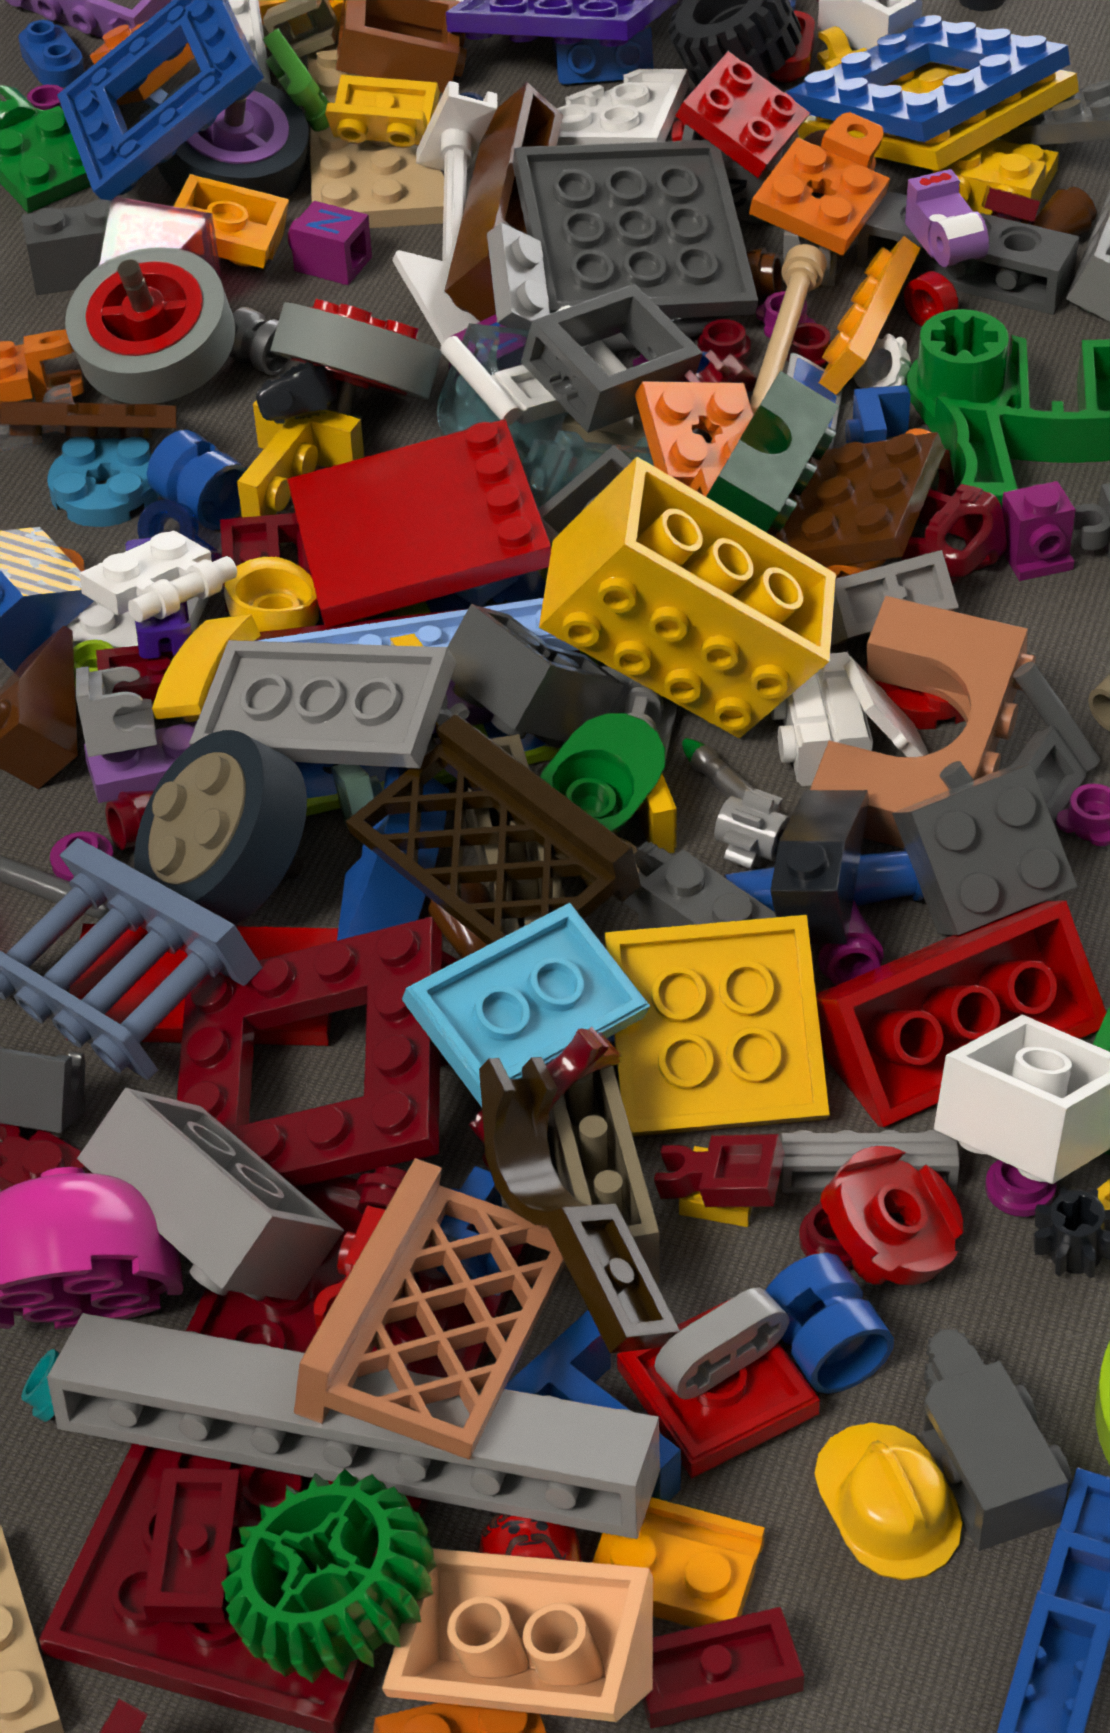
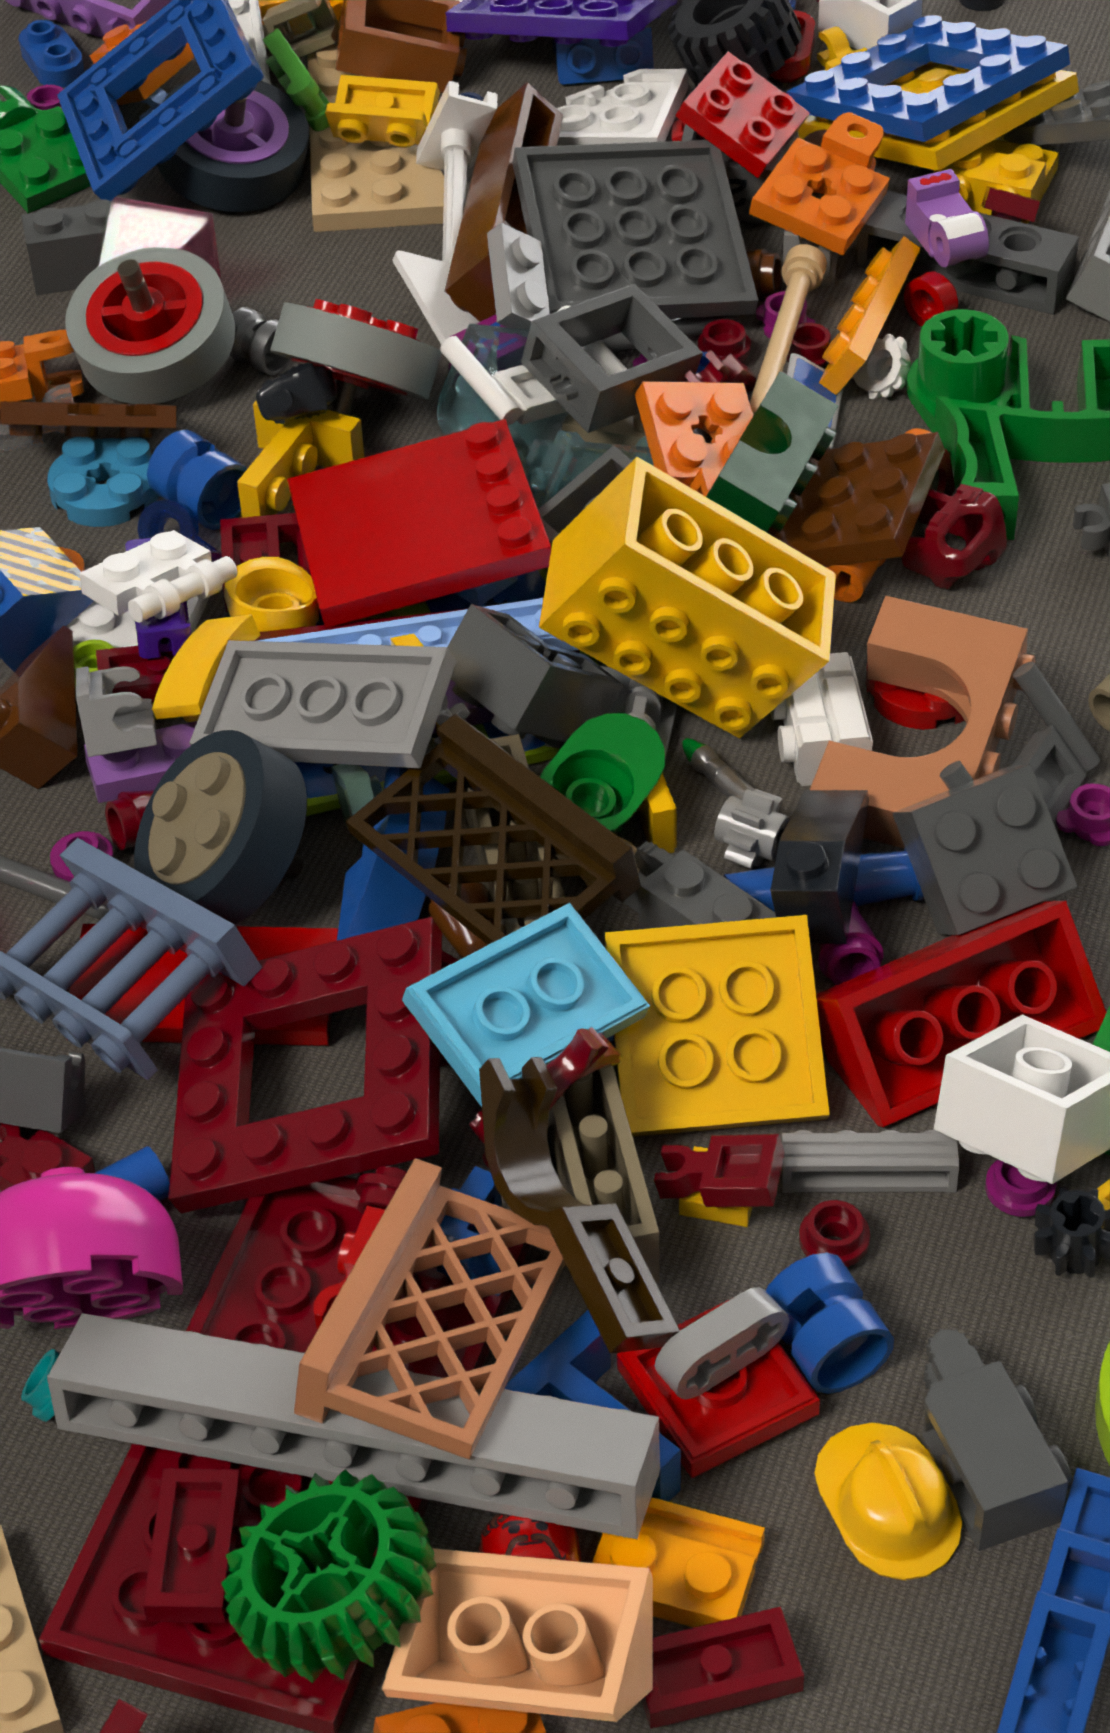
(213, 1197): light grey brick -> none
(244, 220): light orange plate -> none
(330, 242): magenta brick -> none
(862, 594): light grey hinge -> none
(875, 1241): red plate -> none
(878, 414): blue bracket -> none
(885, 712): white piece -> none
(1038, 530): magenta brick -> none
(1067, 212): reddish brown cone -> none

